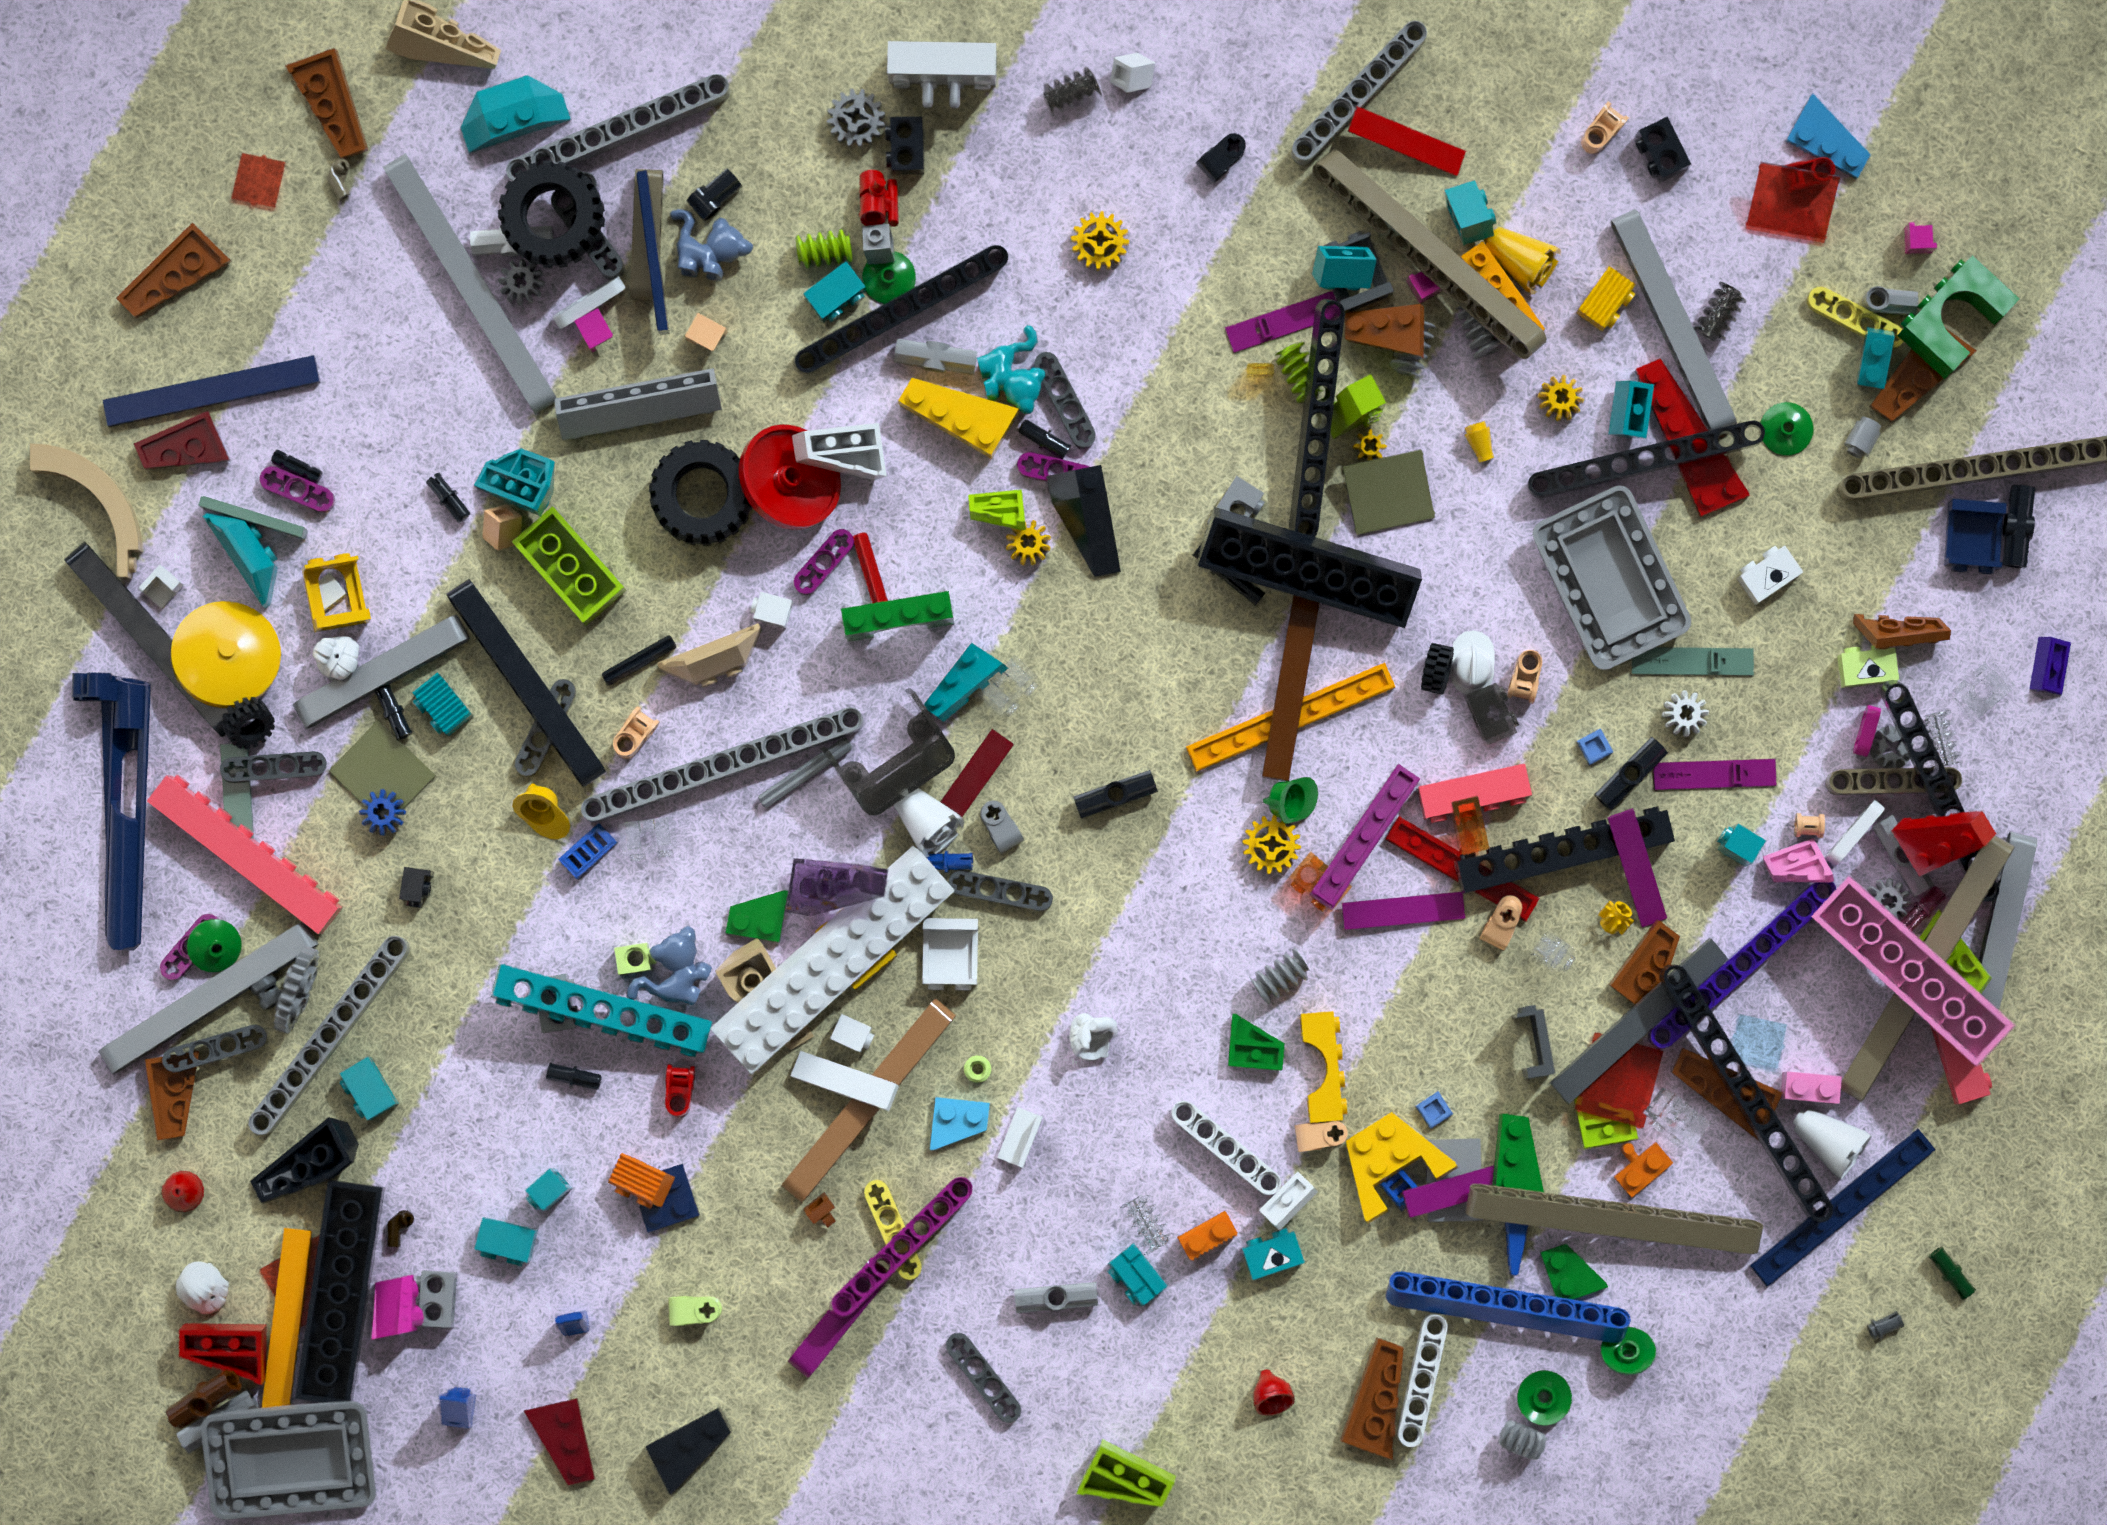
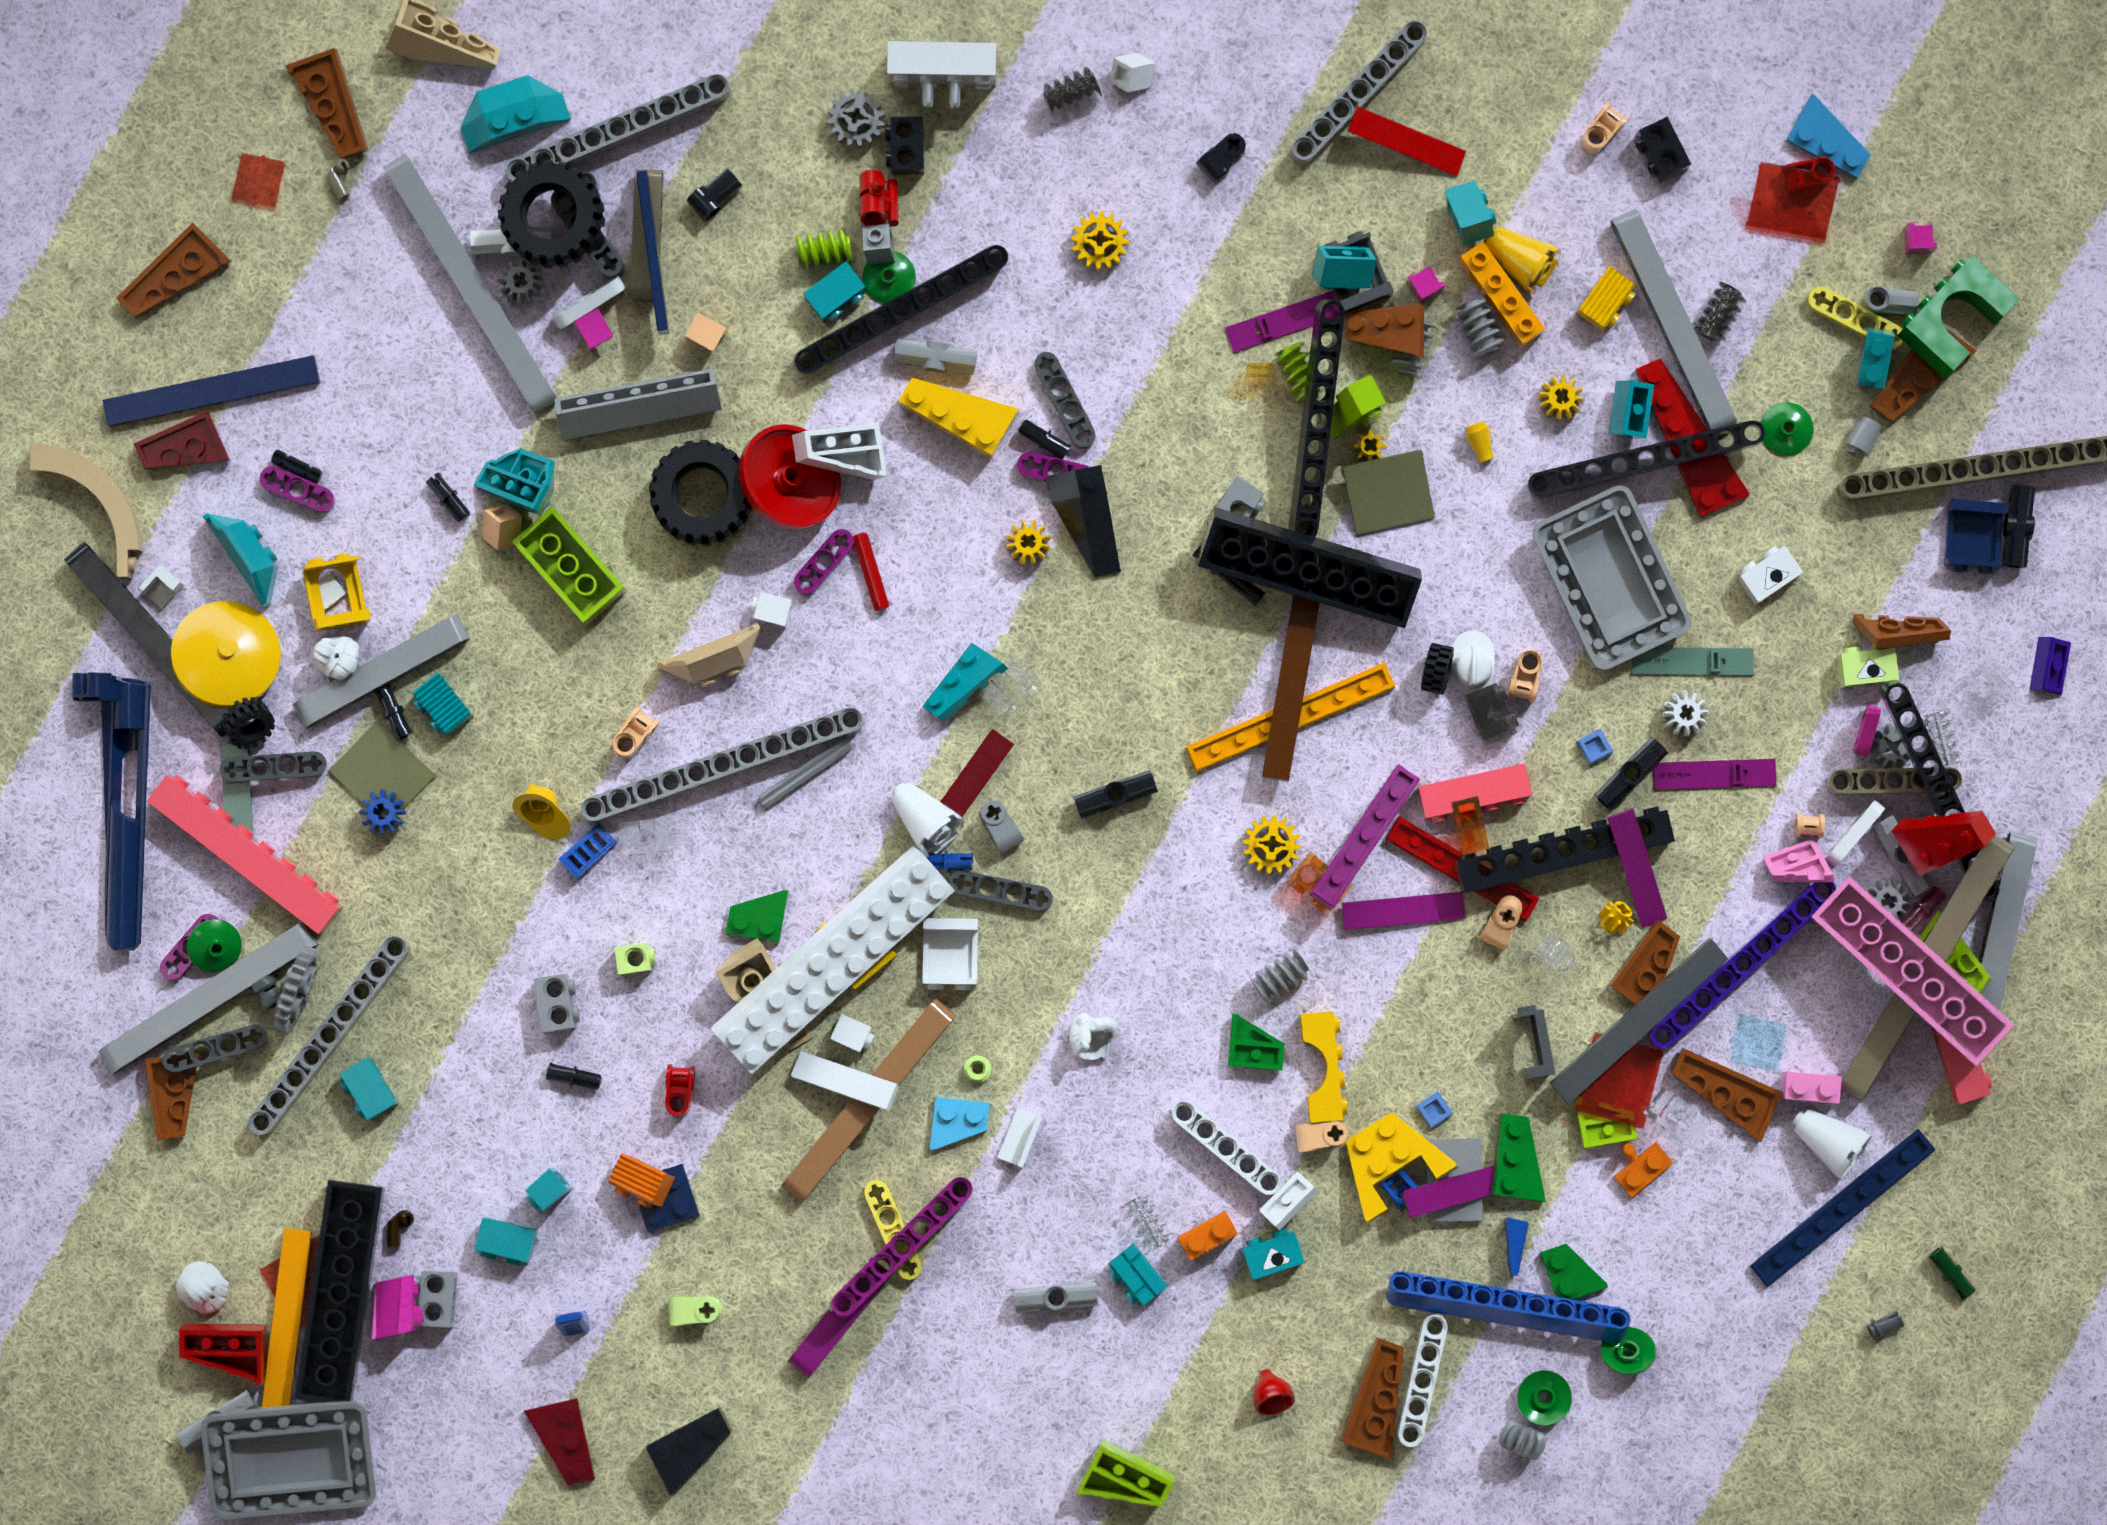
(183, 1191): red helmet -> none
(203, 1399): reddish brown piece -> none
(253, 517): sand green tile -> none
(309, 1162): black wedge -> none
(415, 886): black brick -> none
(457, 1407): blue slope -> none
(526, 683): black beam -> none
(536, 729): dark grey beam -> none
(639, 660): black axle -> none
(678, 955): sand blue animal -> none
(696, 1028): teal brick -> none
(721, 245): sand blue animal -> none
(820, 1209): dark orange tile -> none
(830, 885): clear purple wedge -> none
(866, 620): green arch -> none
(902, 773): clear smoke windscreen -> none
(987, 1374): dark grey beam -> none
(998, 508): lime wing -> none
(1019, 386): teal animal -> none
(1293, 799): green piece -> none
(1429, 254): dark tan beam -> none
(1614, 1218): dark tan beam -> none
(1740, 844): teal brick -> none
(1753, 1104): black beam -> none

